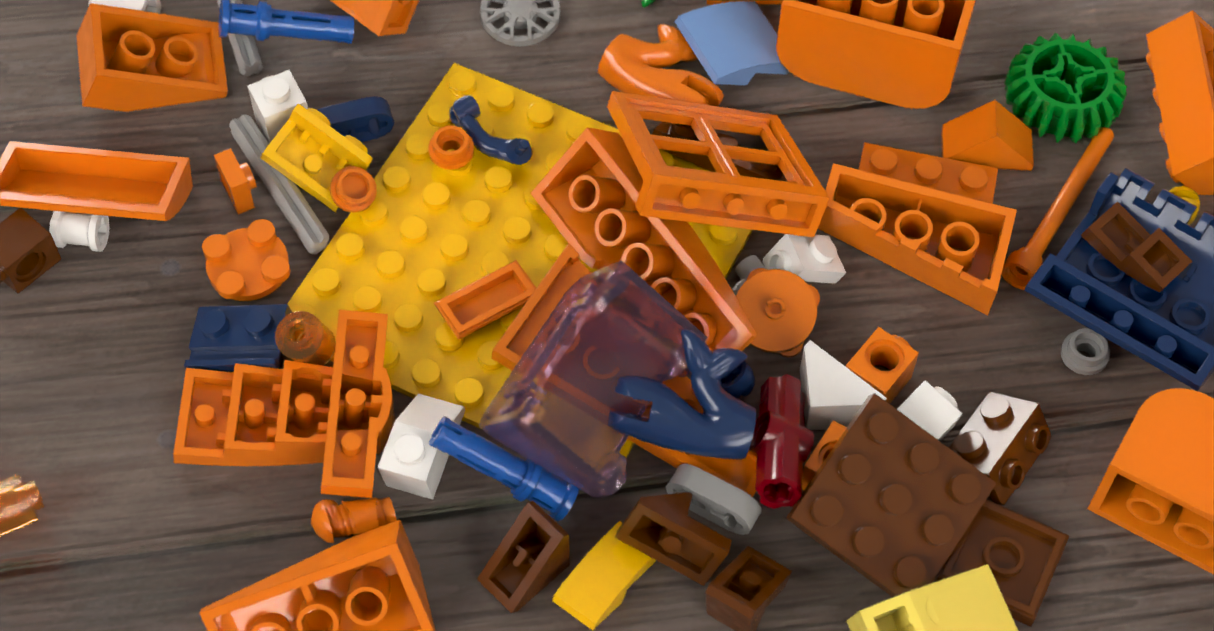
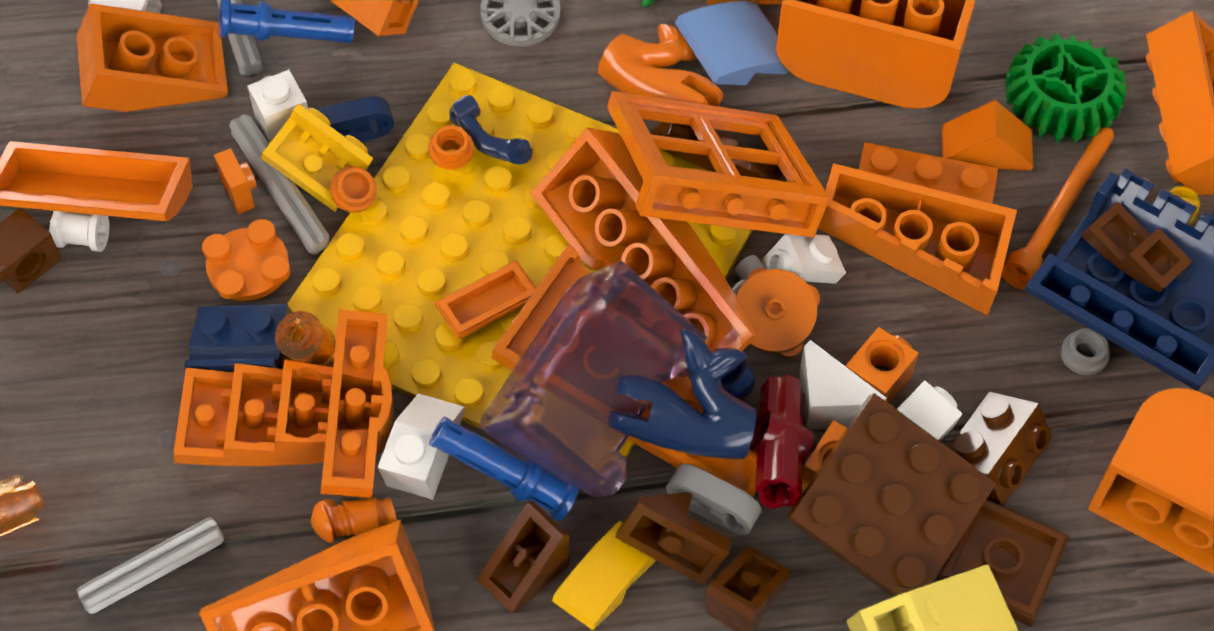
(150, 565): none -> light grey axle

